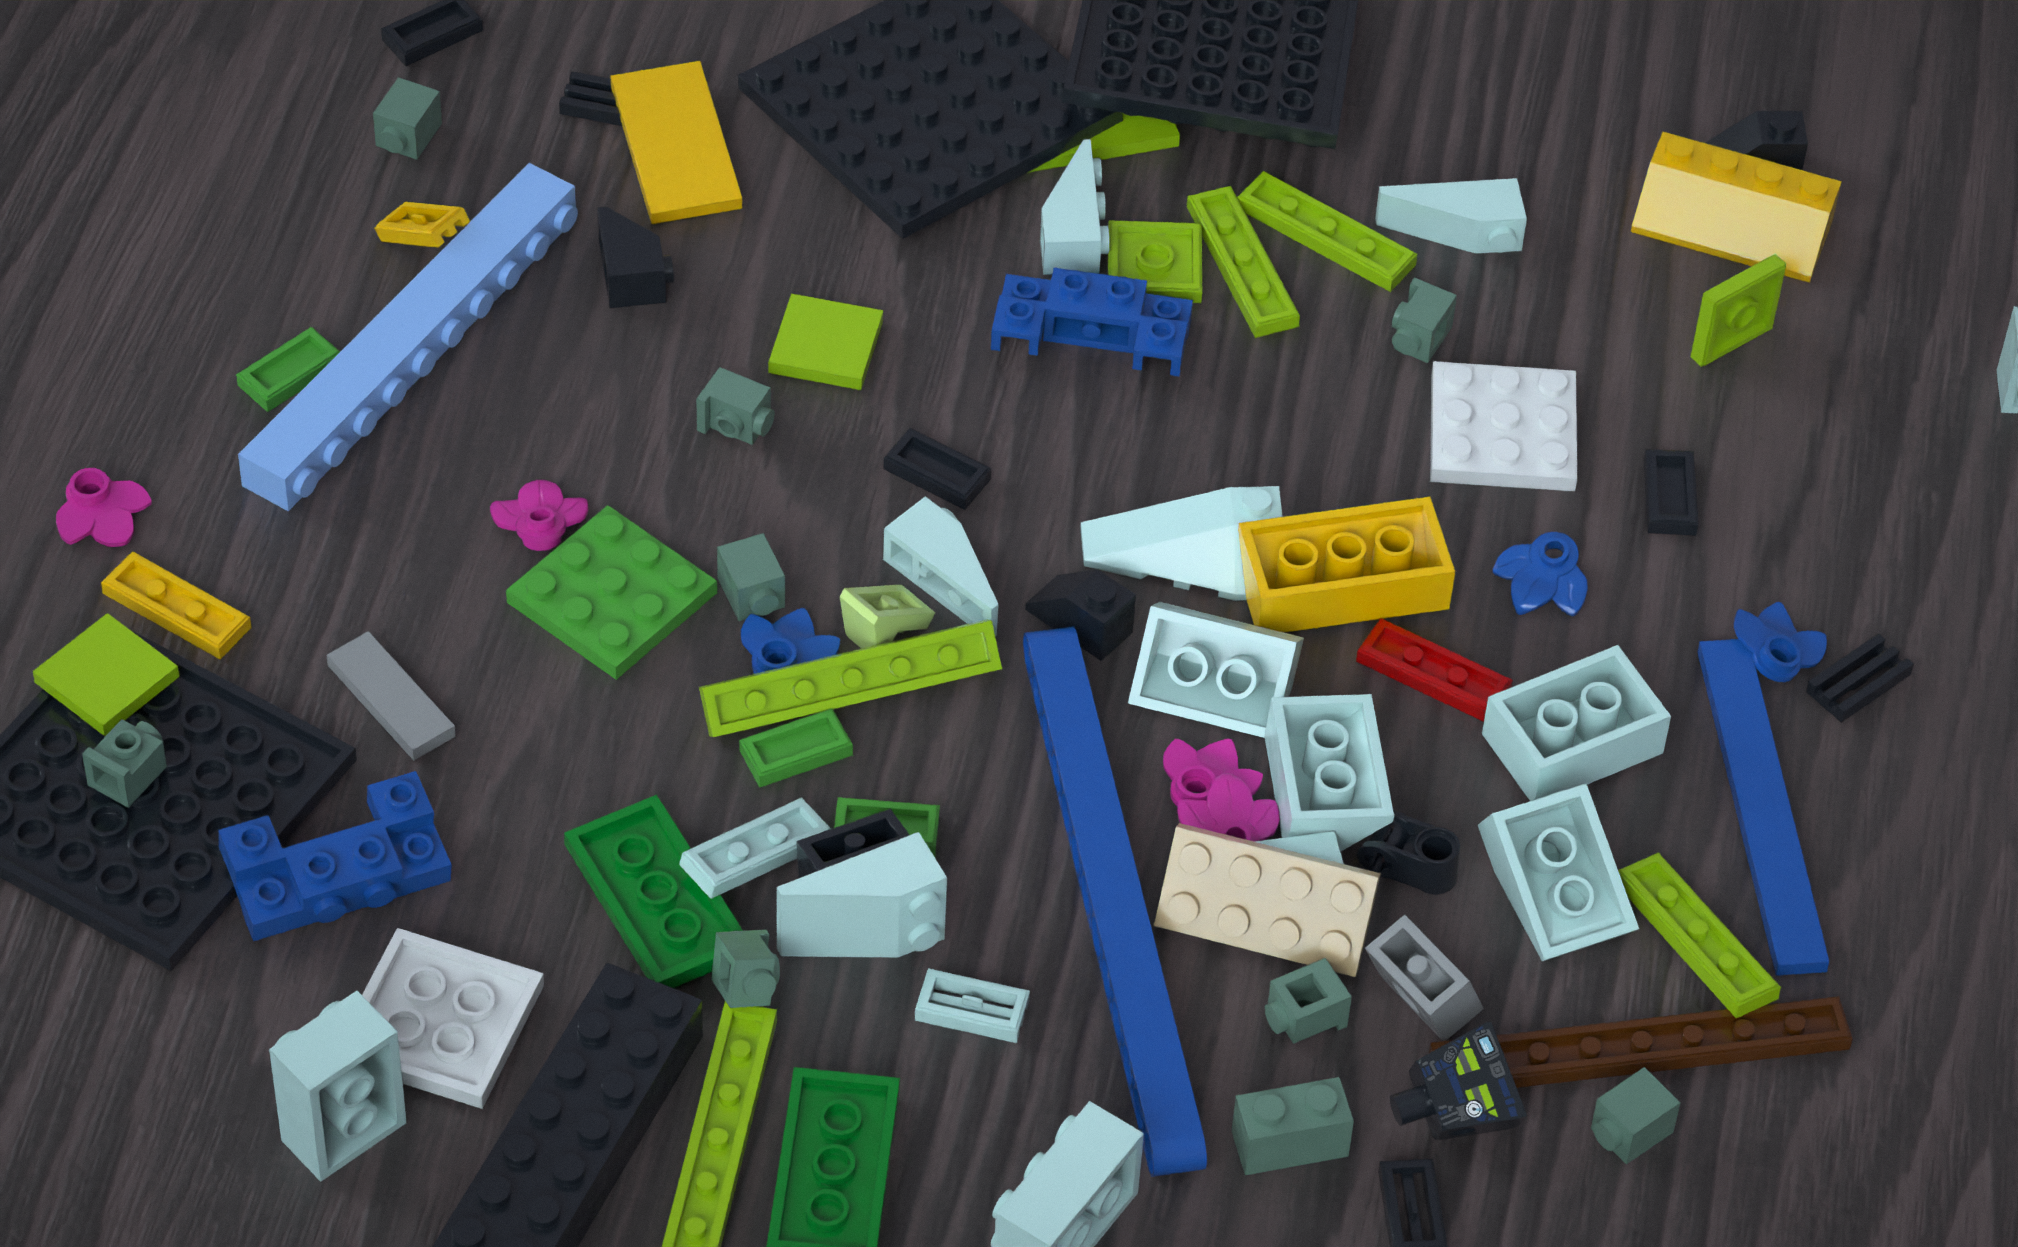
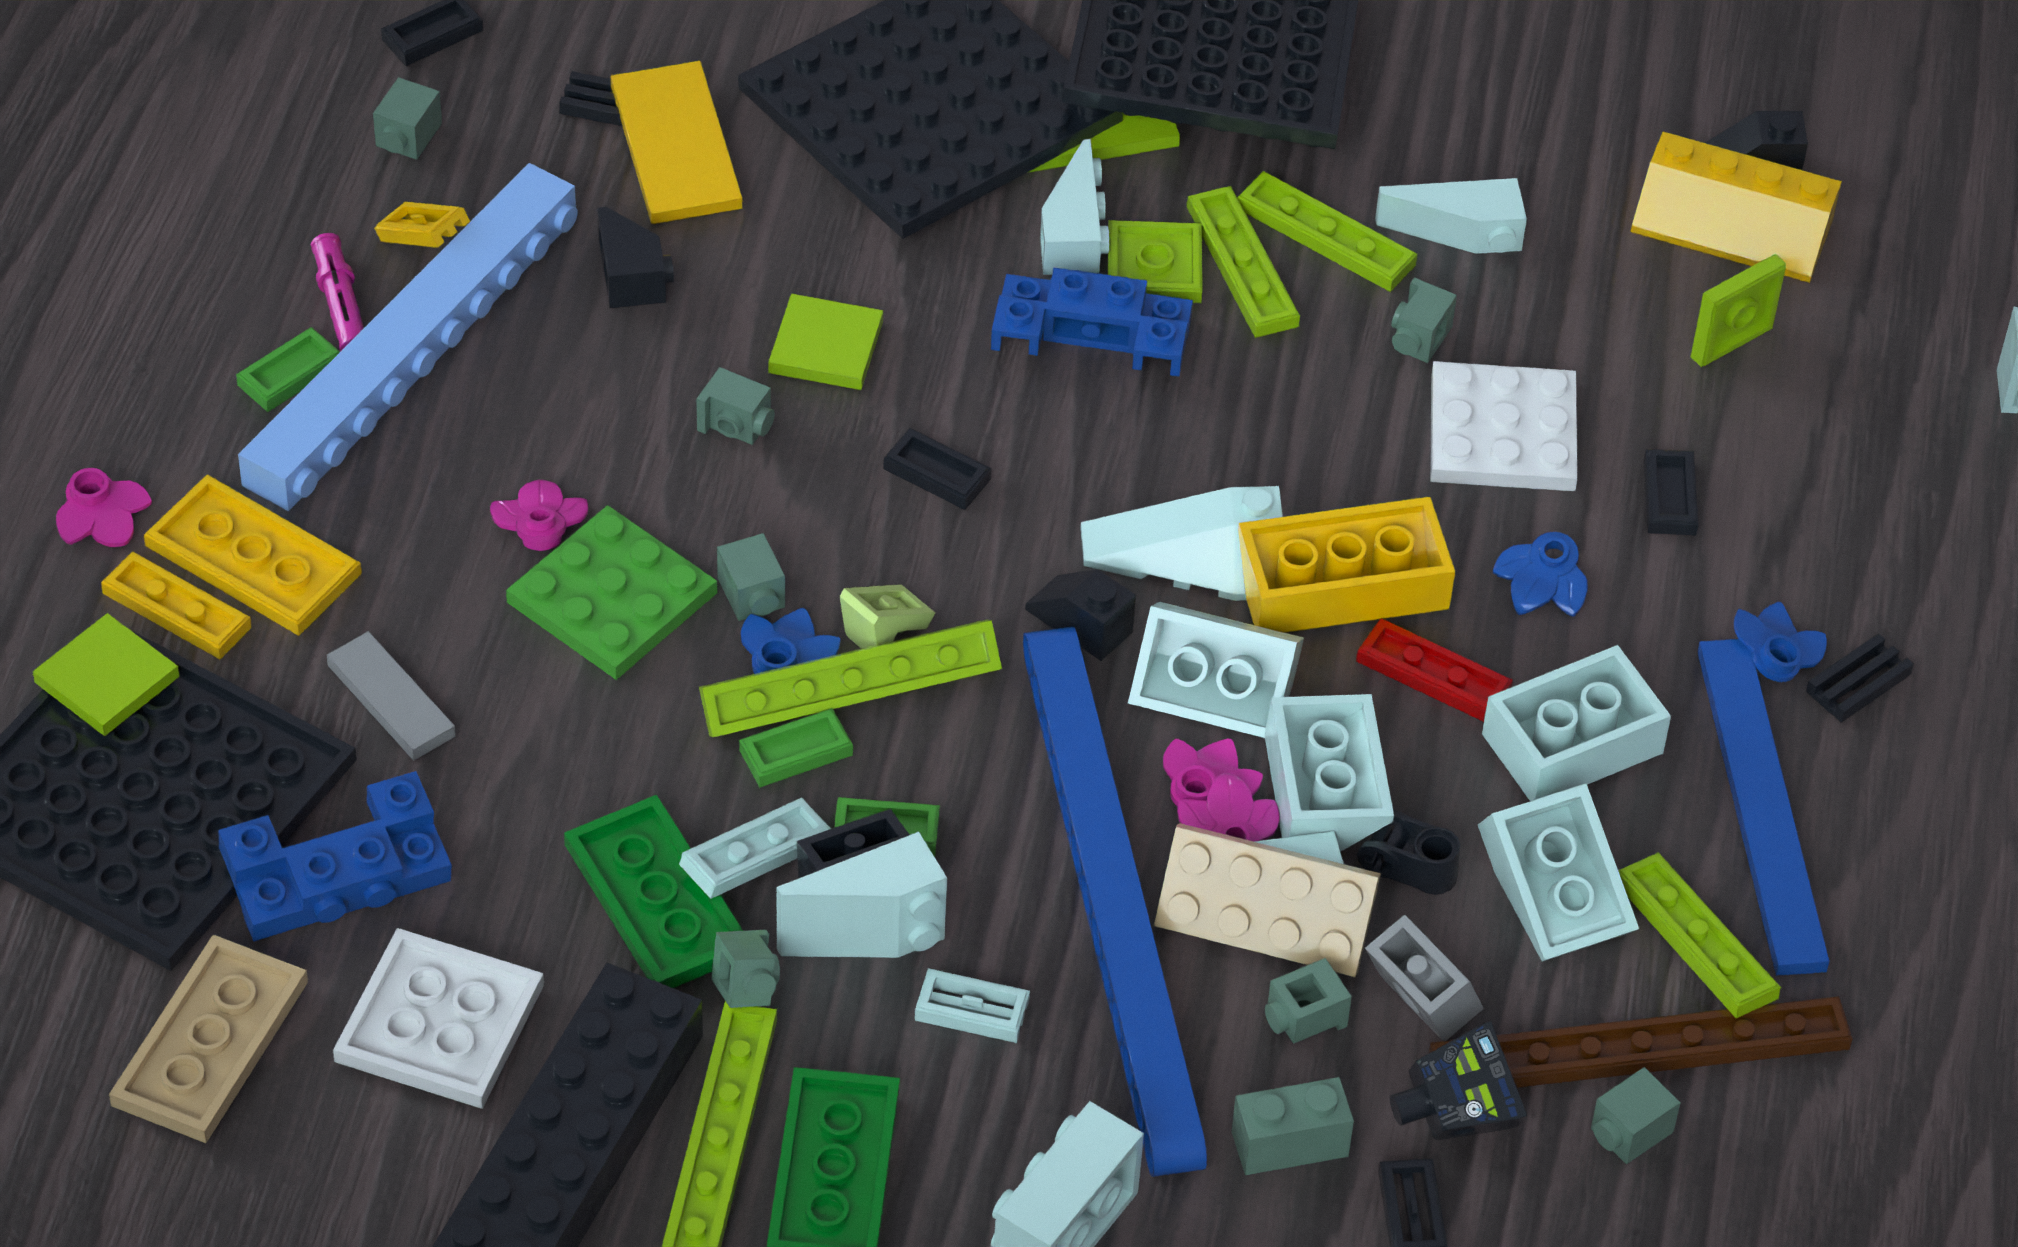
(125, 761): sand green brick -> none
(208, 1038): none -> tan plate
(253, 554): none -> yellow tile
(328, 258): none -> dark pink pin
(338, 1085): light aqua brick -> none
(937, 556): light aqua slope -> none

